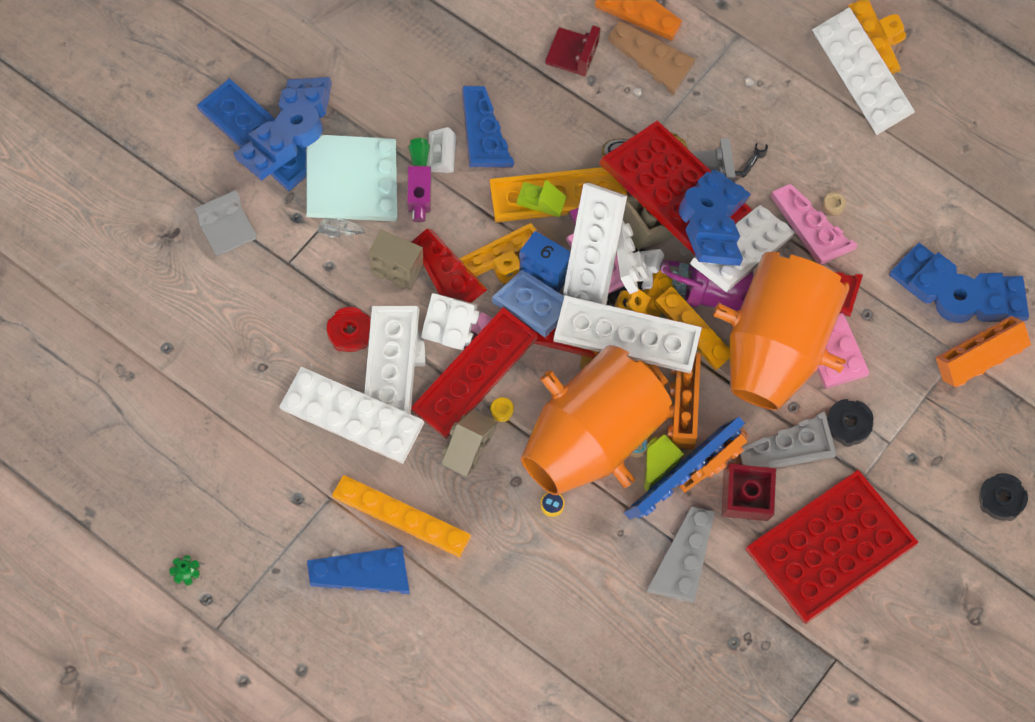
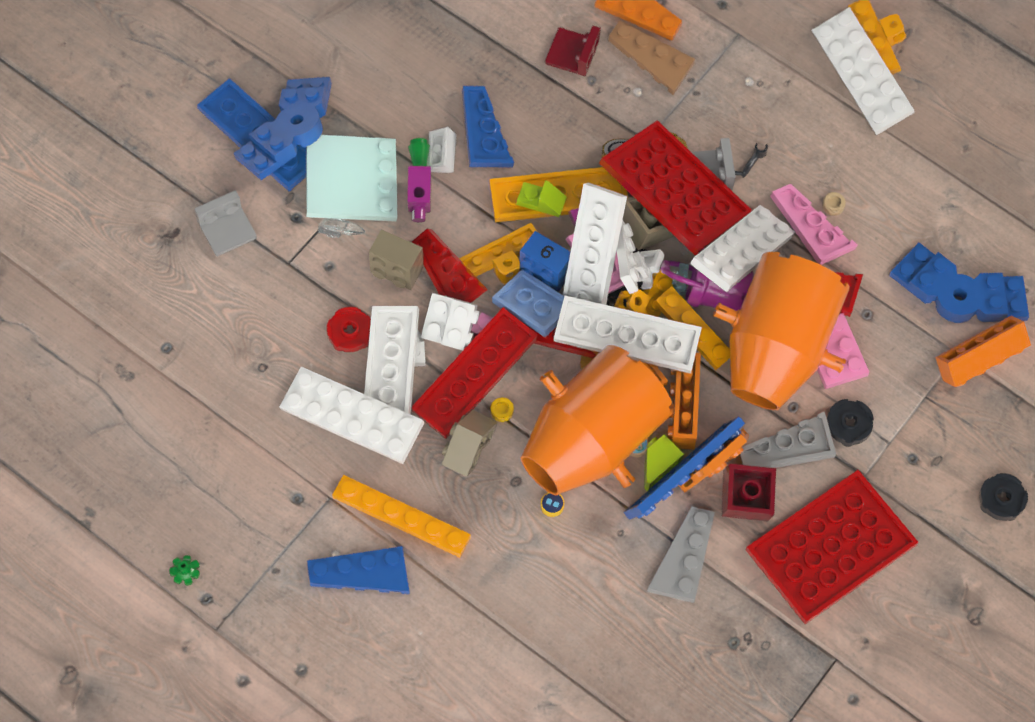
(709, 212): blue plate -> none

